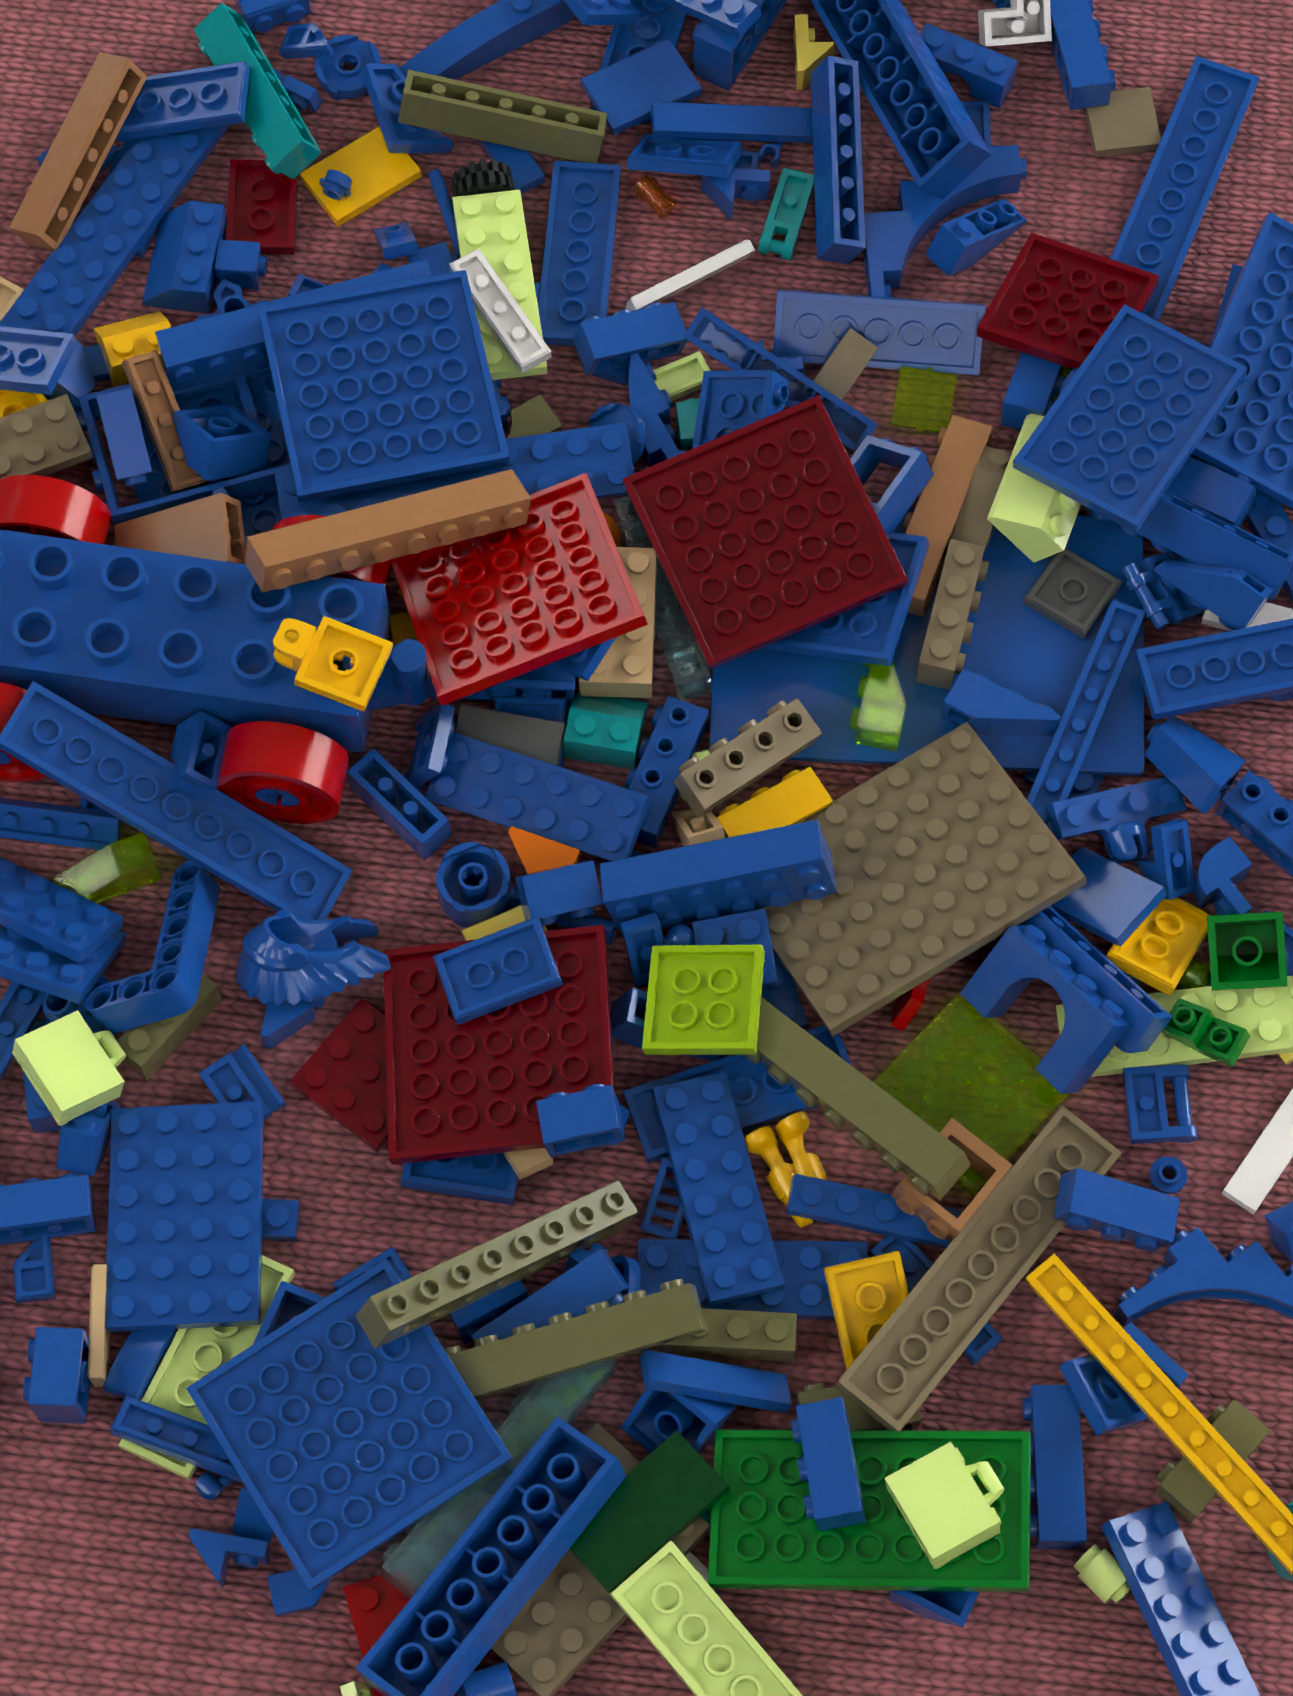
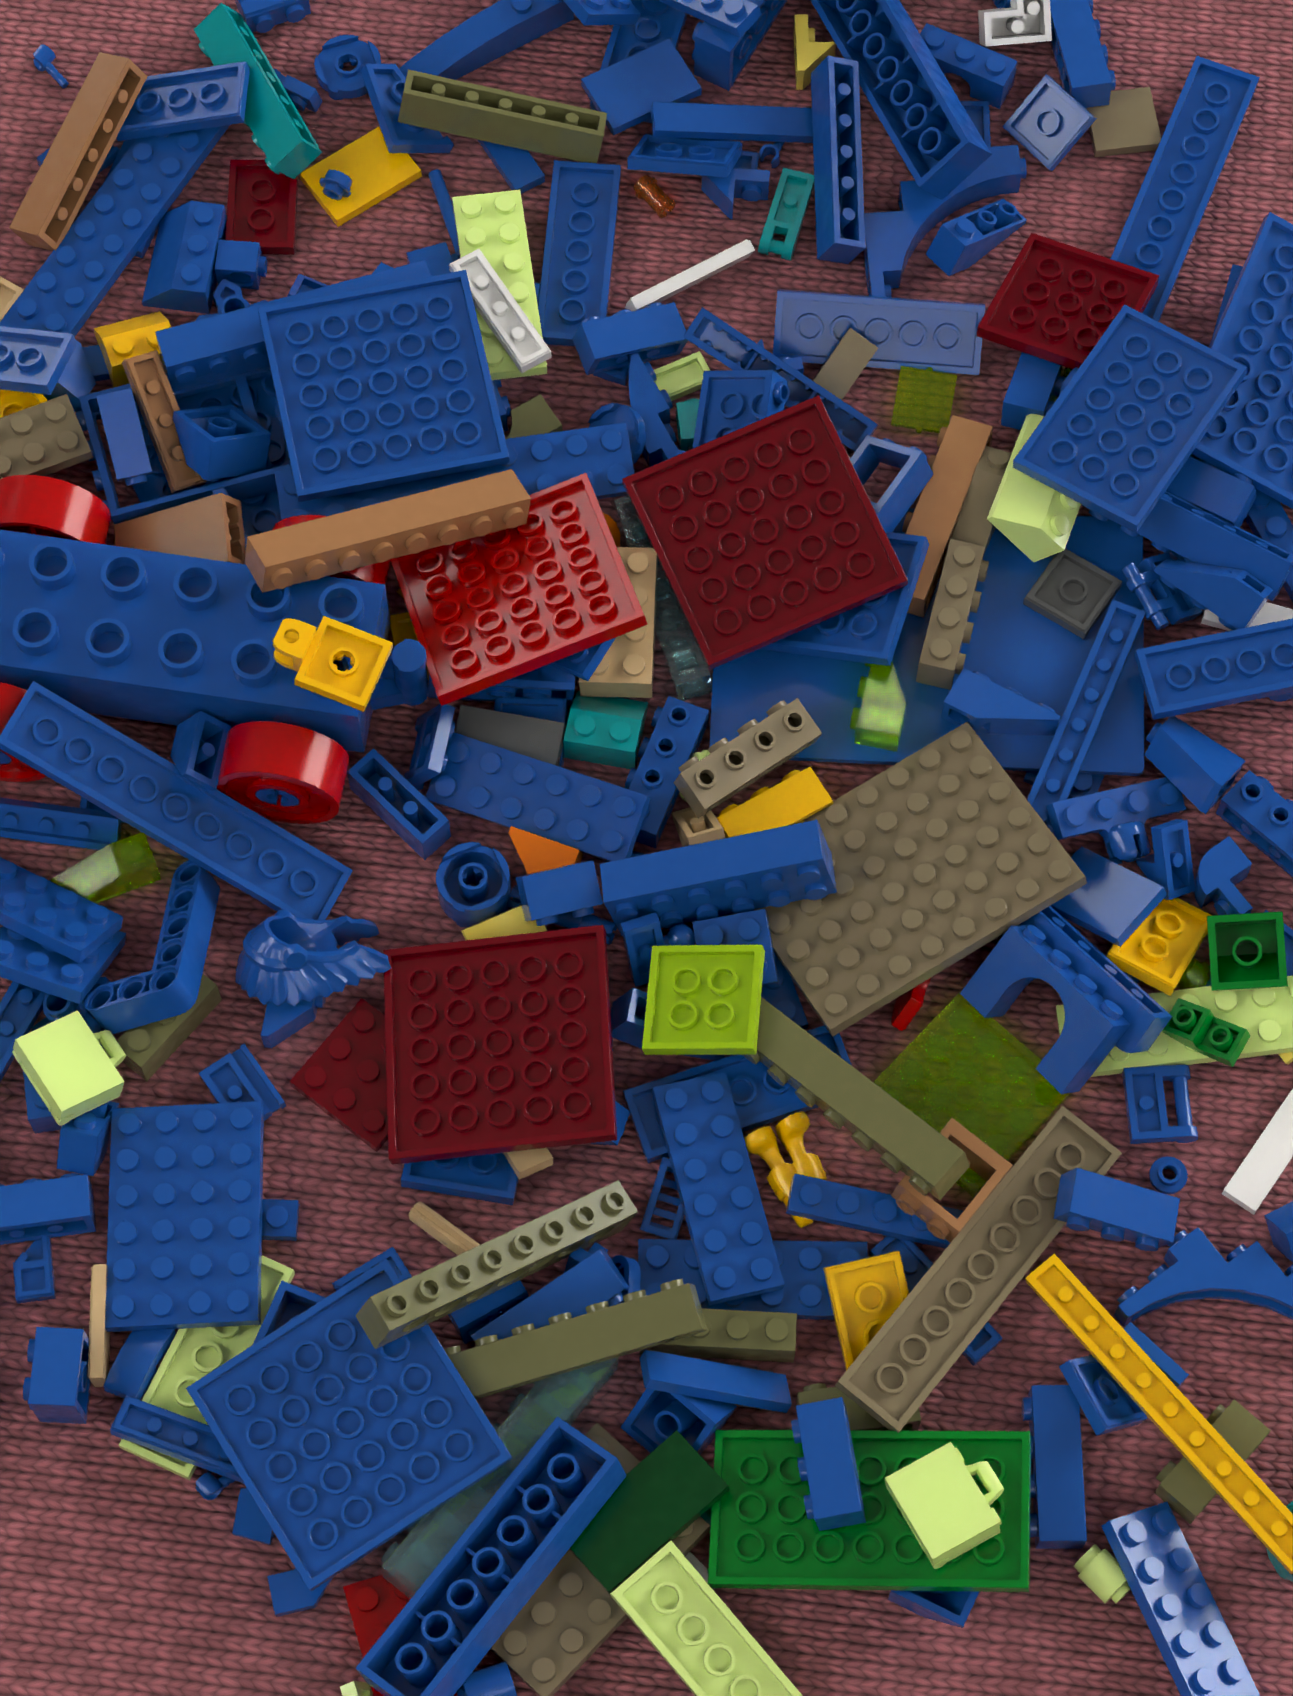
(42, 61): none -> blue hand
(218, 1549): blue slope -> none
(304, 42): blue tile -> none
(396, 241): blue plate -> none
(441, 1229): none -> tan axle
(482, 178): black tyre -> none
(498, 970): blue tile -> none
(580, 1120): blue brick -> none
(1049, 122): none -> tile

